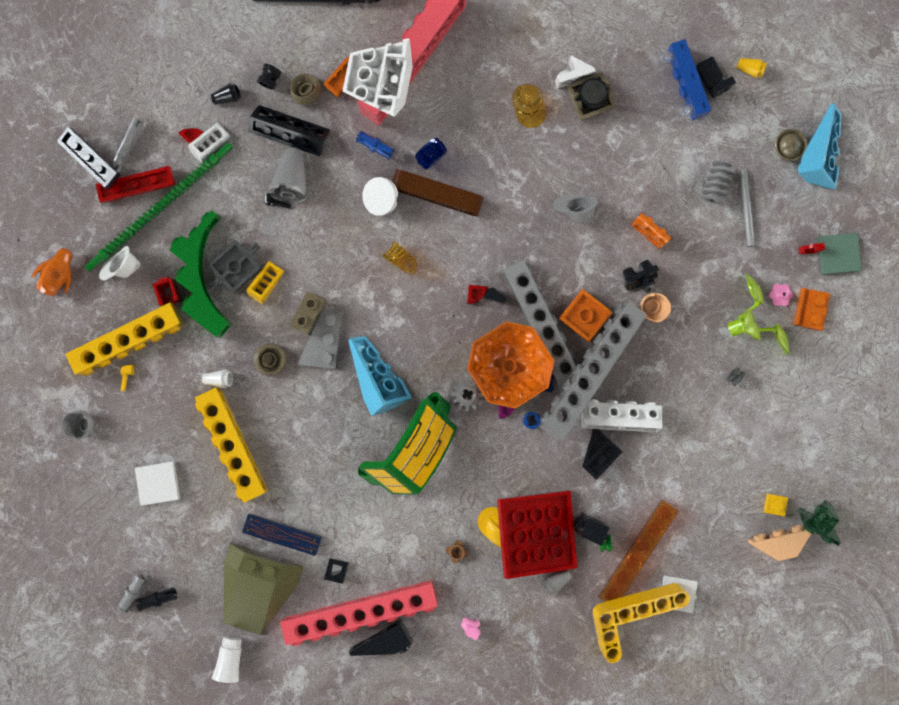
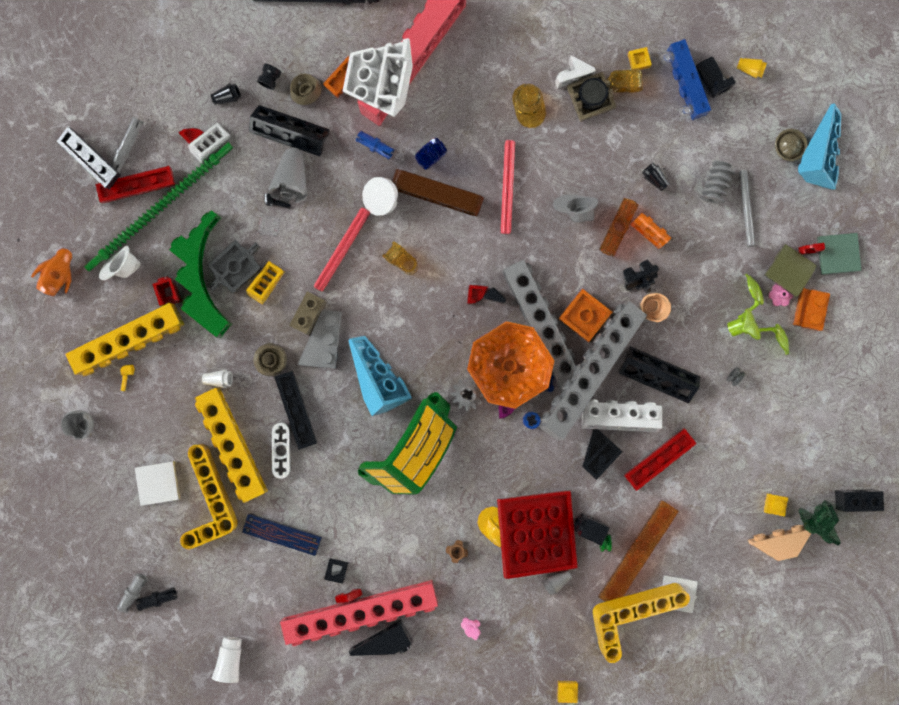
(211, 499): none -> yellow beam
(255, 588): olive wedge -> none
(275, 435): none -> white beam
(296, 410): none -> black plate
(341, 249): none -> coral axle
(355, 593): none -> red tile
(507, 194): none -> coral axle
(567, 692): none -> yellow plate
(613, 237): none -> clear orange piece
(628, 80): none -> clear yellow piece
(639, 58): none -> yellow plate
(655, 176): none -> black cone
(659, 459): none -> red plate
(662, 372): none -> black fence
(790, 270): none -> olive slope
(859, 500): none -> black brick

